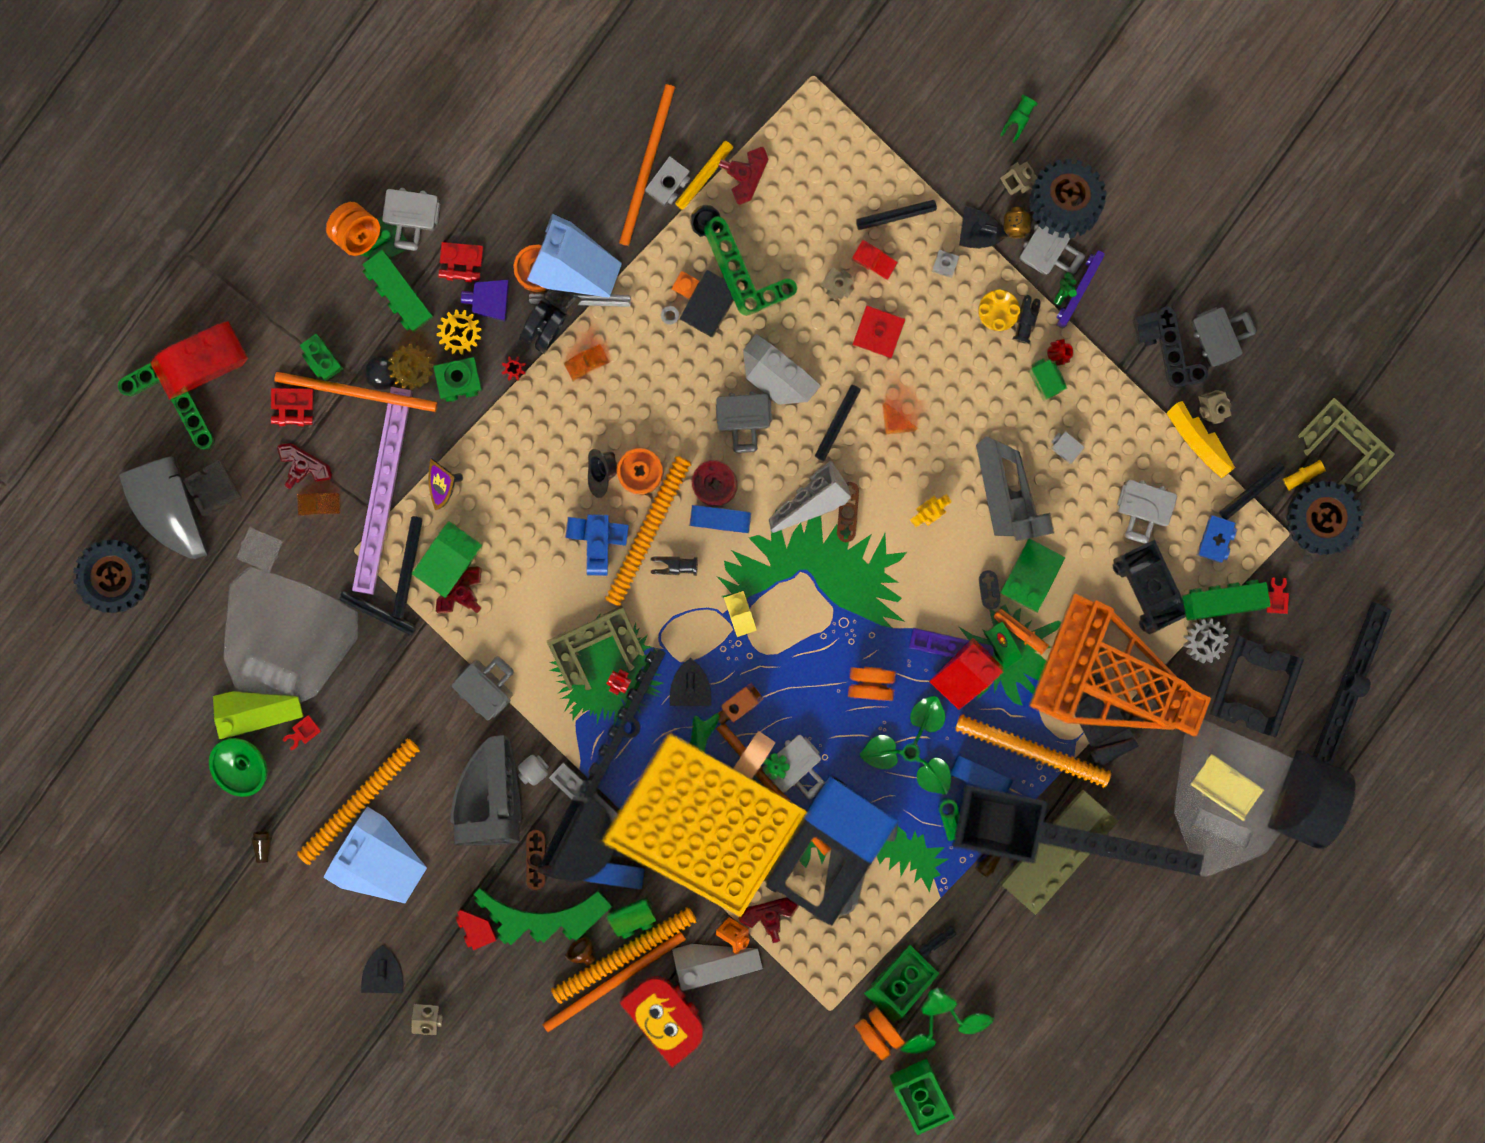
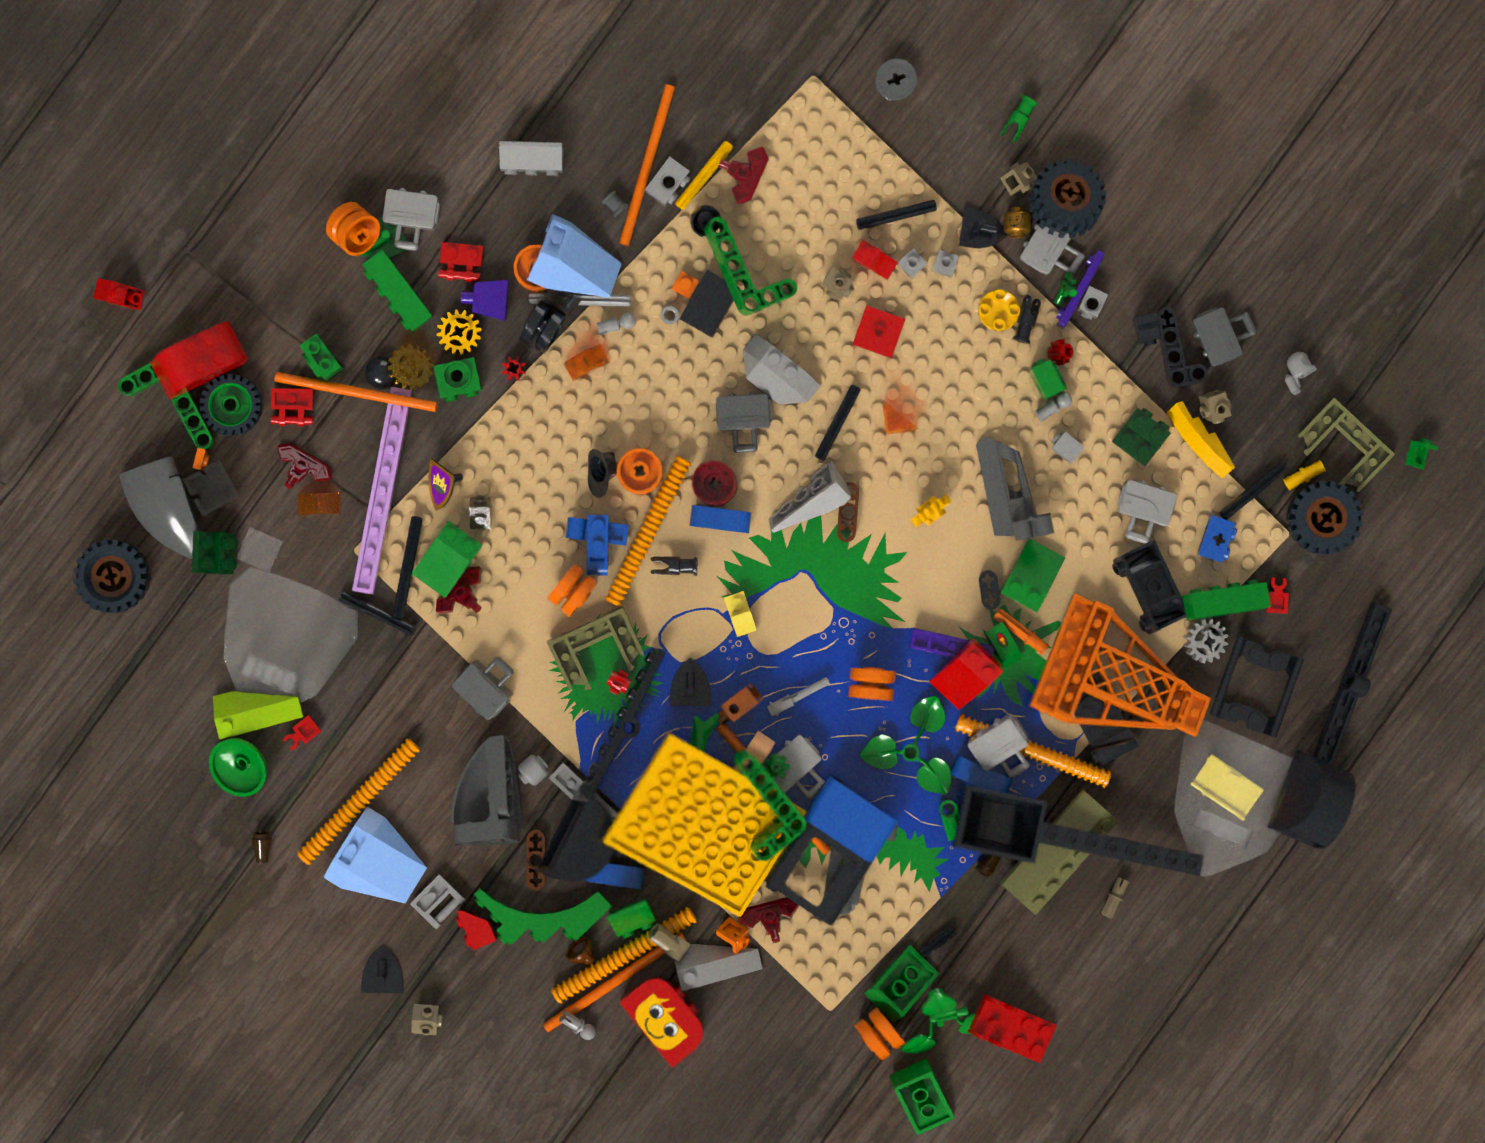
(118, 294): none -> red slope
(201, 459): none -> orange plate
(214, 552): none -> dark green plate
(247, 409): none -> wheel
(433, 896): none -> light grey plate
(480, 512): none -> clear smoke bracket
(531, 158): none -> light grey slope
(572, 590): none -> orange wheel
(577, 1025): none -> light grey pin
(615, 204): none -> dark grey bush
(626, 321): none -> light grey pin
(672, 944): none -> dark tan piece
(775, 800): none -> green beam
(788, 701): none -> light grey pin
(899, 68): none -> dark grey piece
(912, 263): none -> light grey brick
(945, 1016): none -> green piece
(1000, 742): none -> light grey piece
(1012, 1028): none -> red hinge
(1063, 400): none -> light grey pin
(1098, 296): none -> light grey brick
(1114, 898): none -> dark tan axle
(1141, 436): none -> dark green plate
(1299, 367): none -> light grey piece
(1418, 453): none -> green bracket

